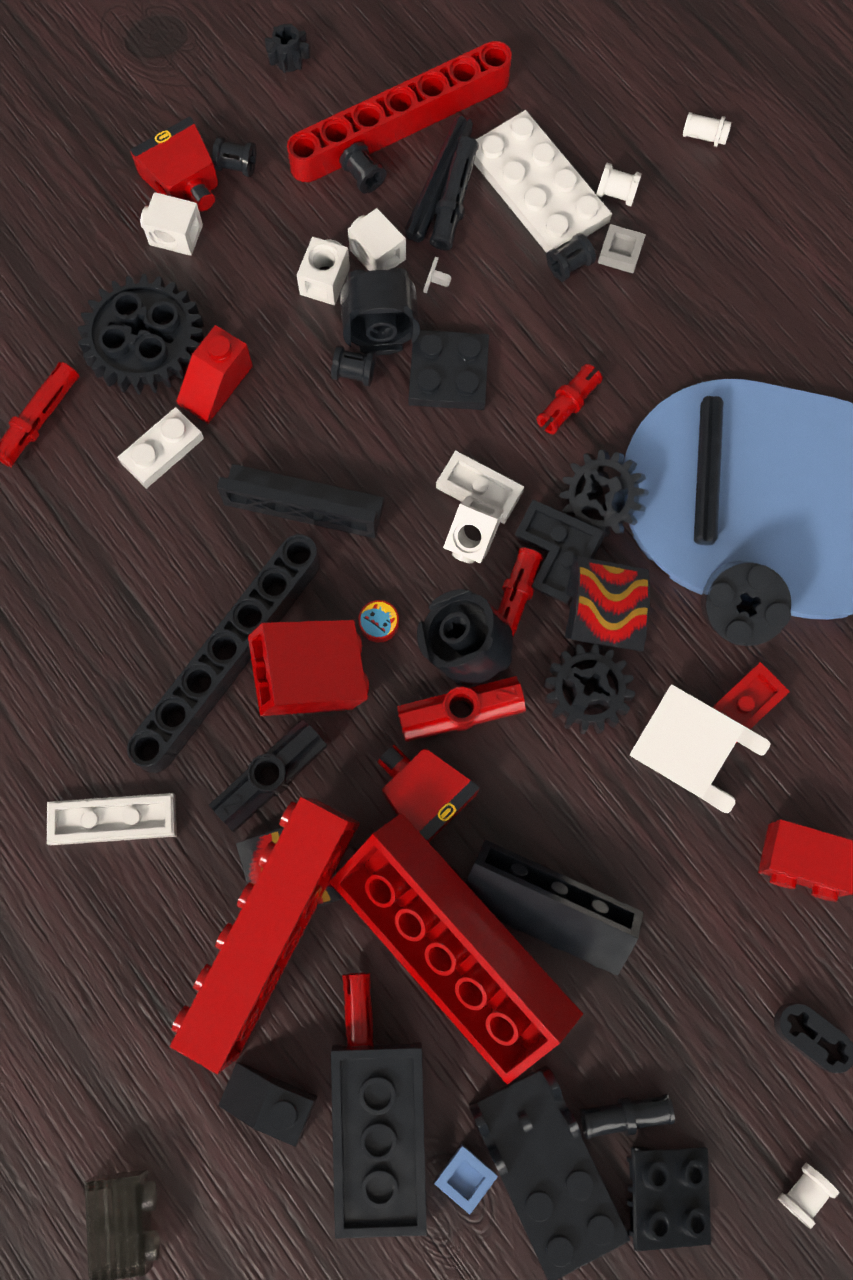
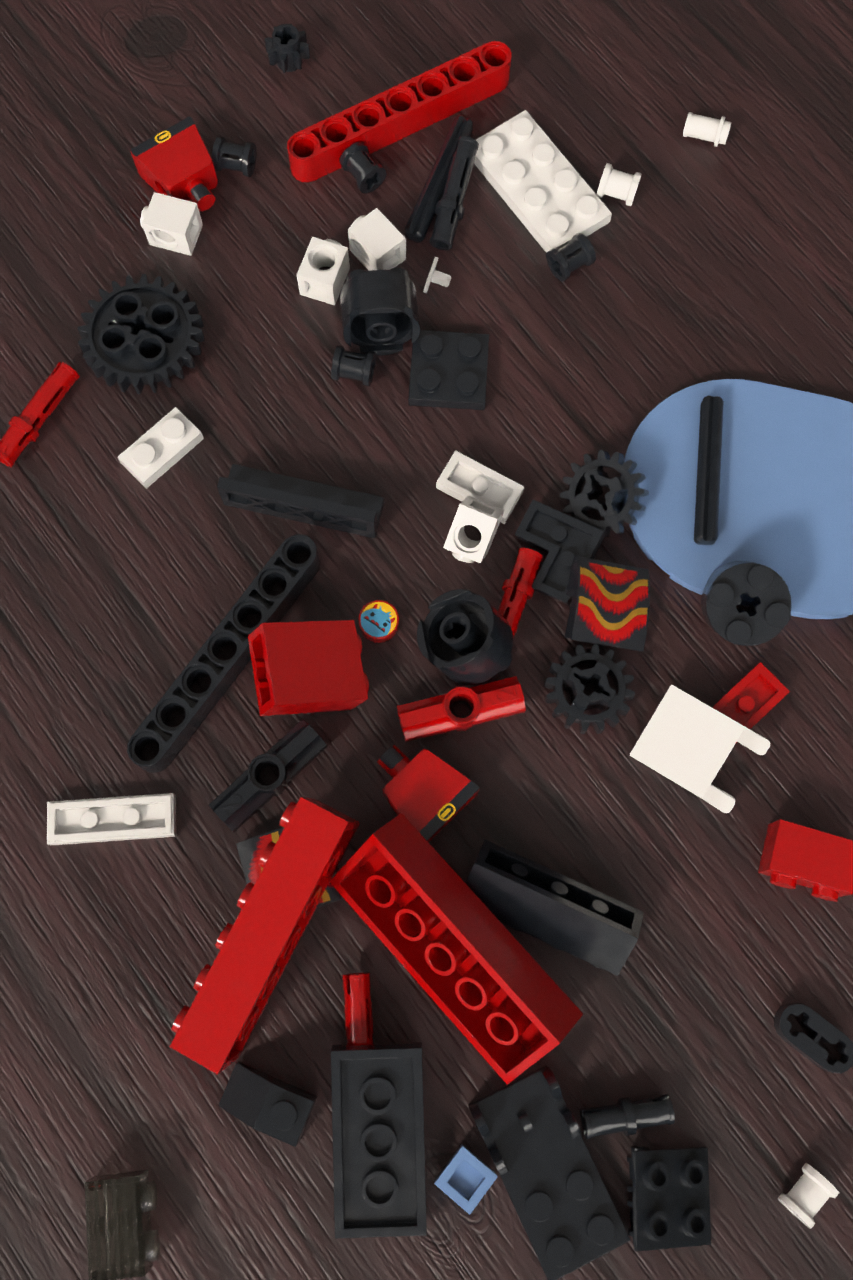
(213, 373): red slope -> none
(569, 399): red pin -> none
(621, 248): light grey plate -> none

